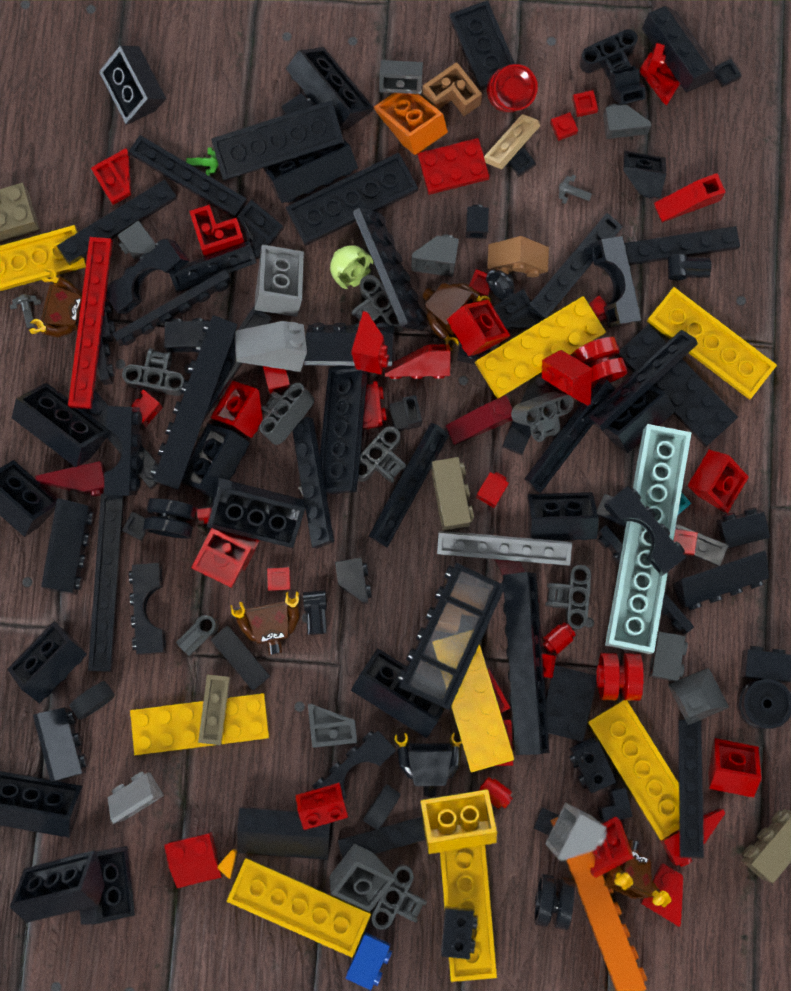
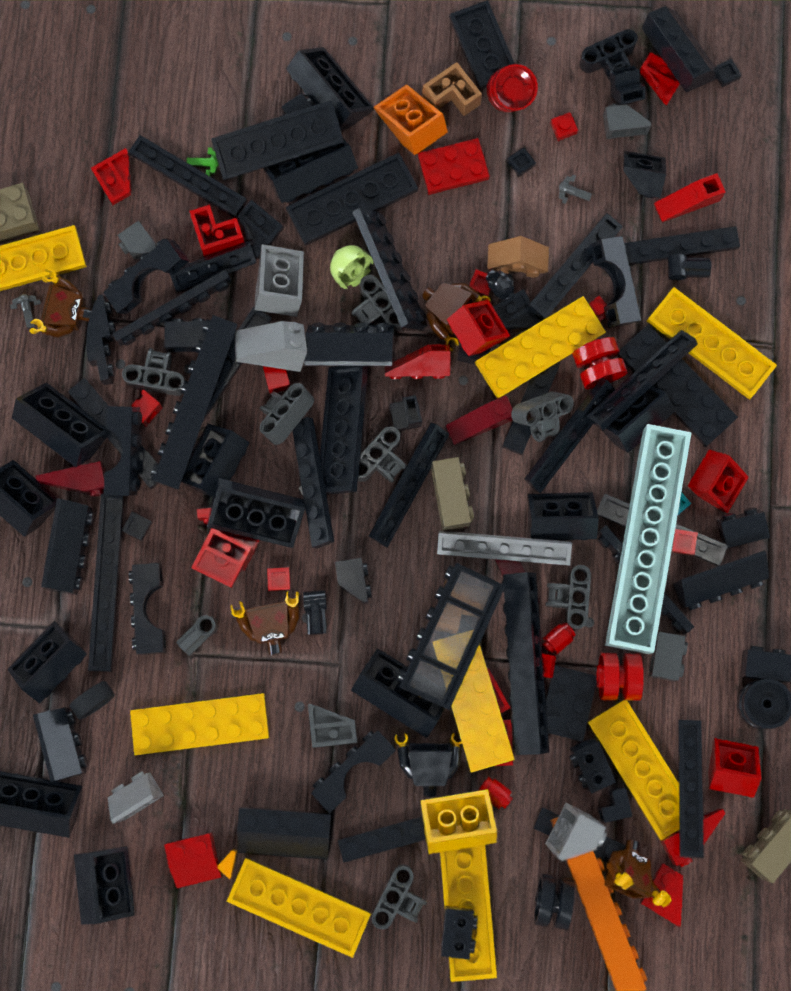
(59, 887): black slope -> none
(90, 323): red plate -> none
(118, 220): black plate -> none
(132, 83): black slope -> none
(170, 518): black wheel -> none
(214, 710): dark tan plate -> none
(240, 409): red slope -> none
(240, 658): black tile -> none
(321, 806): red bracket -> none
(360, 878): dark grey slope -> none
(368, 961): blue brick -> none
(369, 347): red slope -> none
(372, 411): red bracket -> none
(382, 807): black tyre -> none
(400, 77): dark grey brick -> none
(436, 256): dark grey slope -> none
(477, 221): black brick -> none
(492, 489): red brick -> none
(511, 141): tan plate -> none
(568, 375): red slope -> none
(585, 103): red plate -> none
(614, 849): red wing -> none
(628, 508): black arch -> none
(657, 59): red plate -> none
(698, 696): dark grey slope -> none

